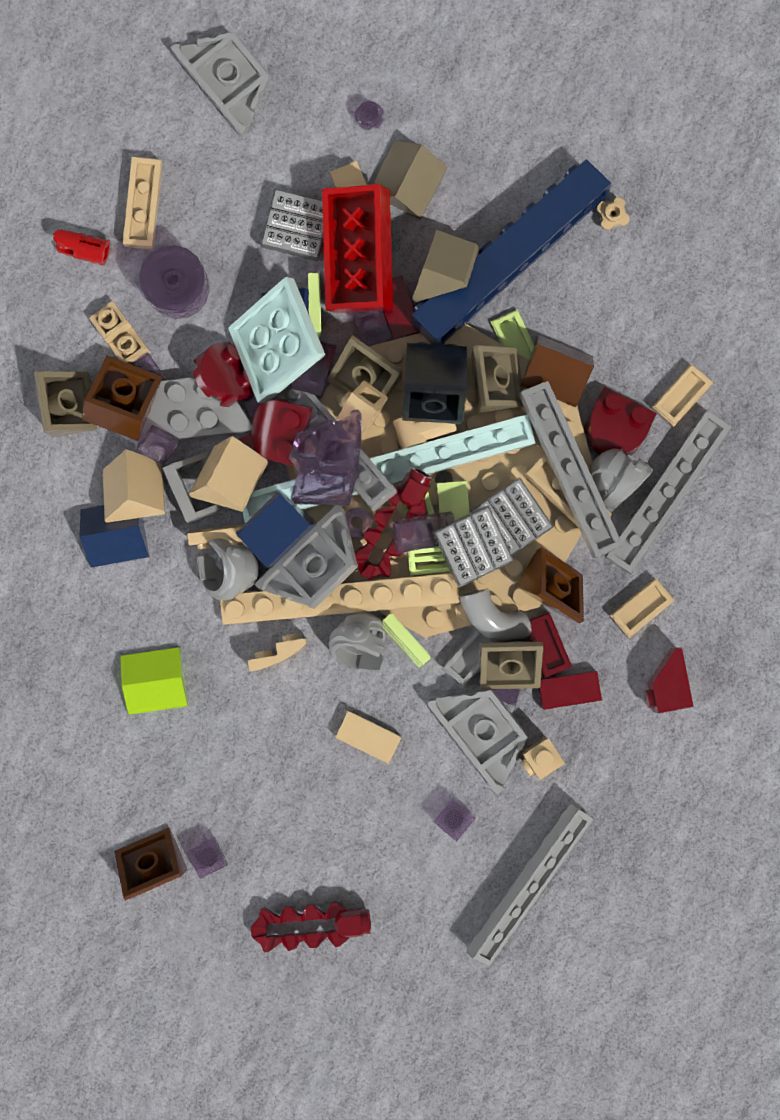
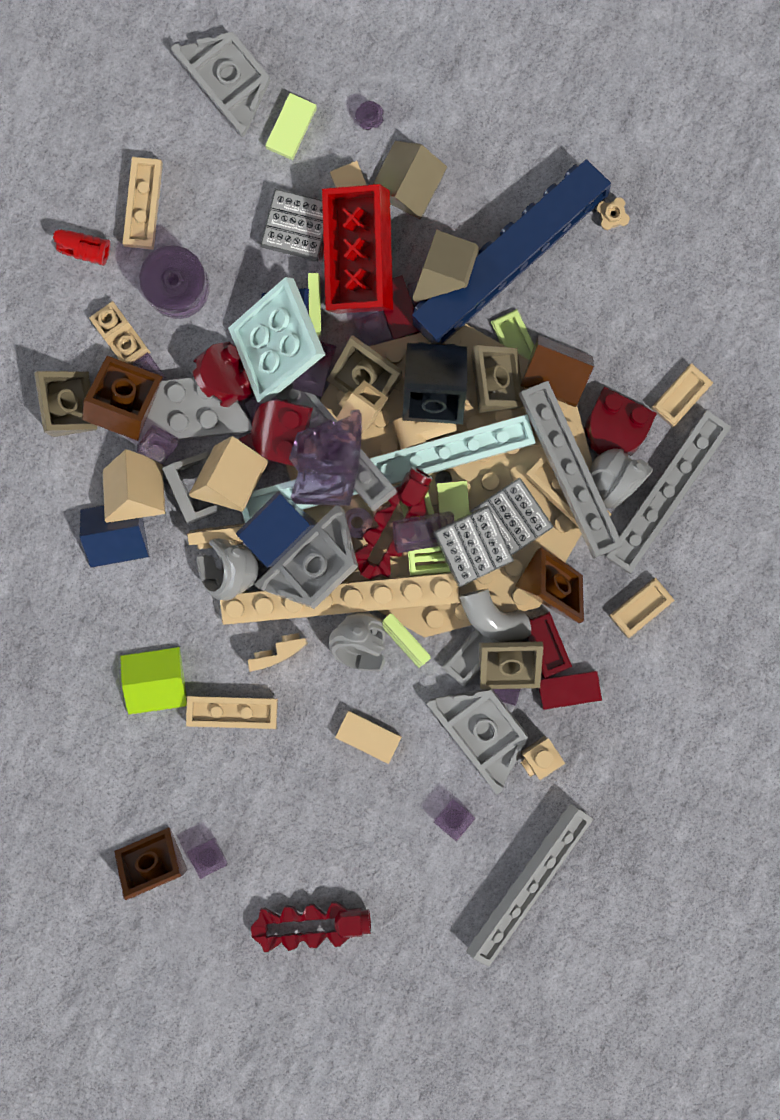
(231, 712): none -> tan plate
(291, 126): none -> yellowish green tile
(669, 684): dark red slope -> none

